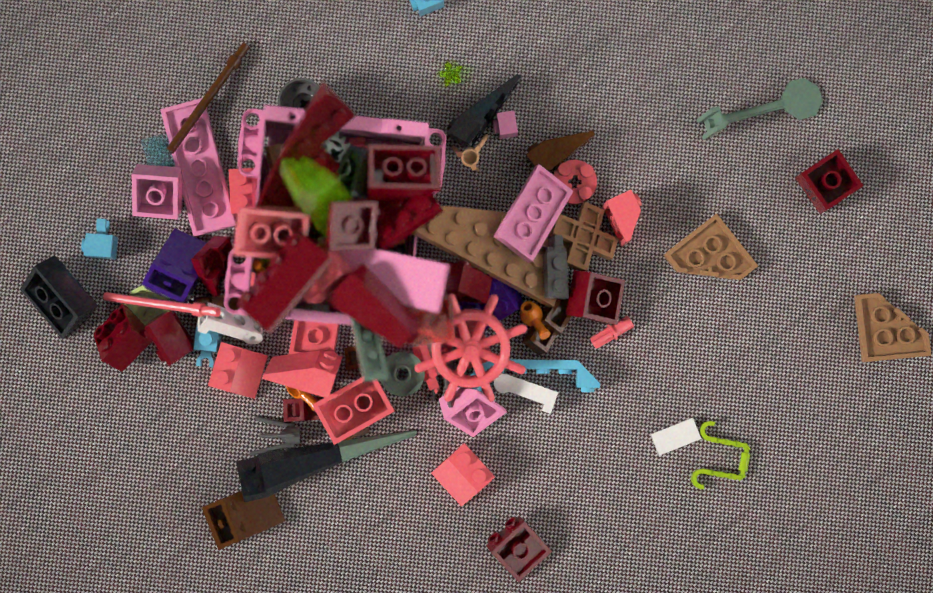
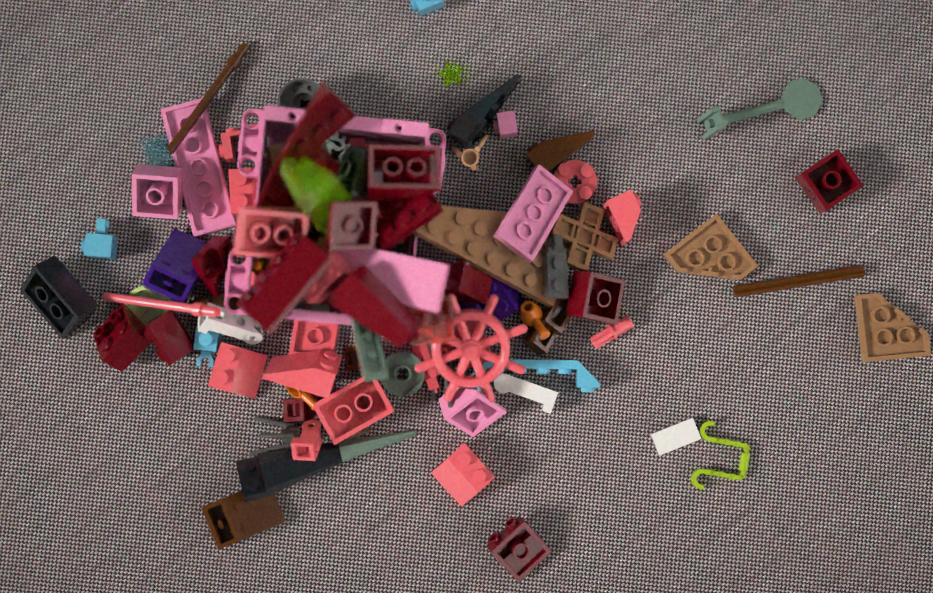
(227, 147): none -> coral bracket
(309, 442): none -> coral leg
(798, 281): none -> reddish brown axle

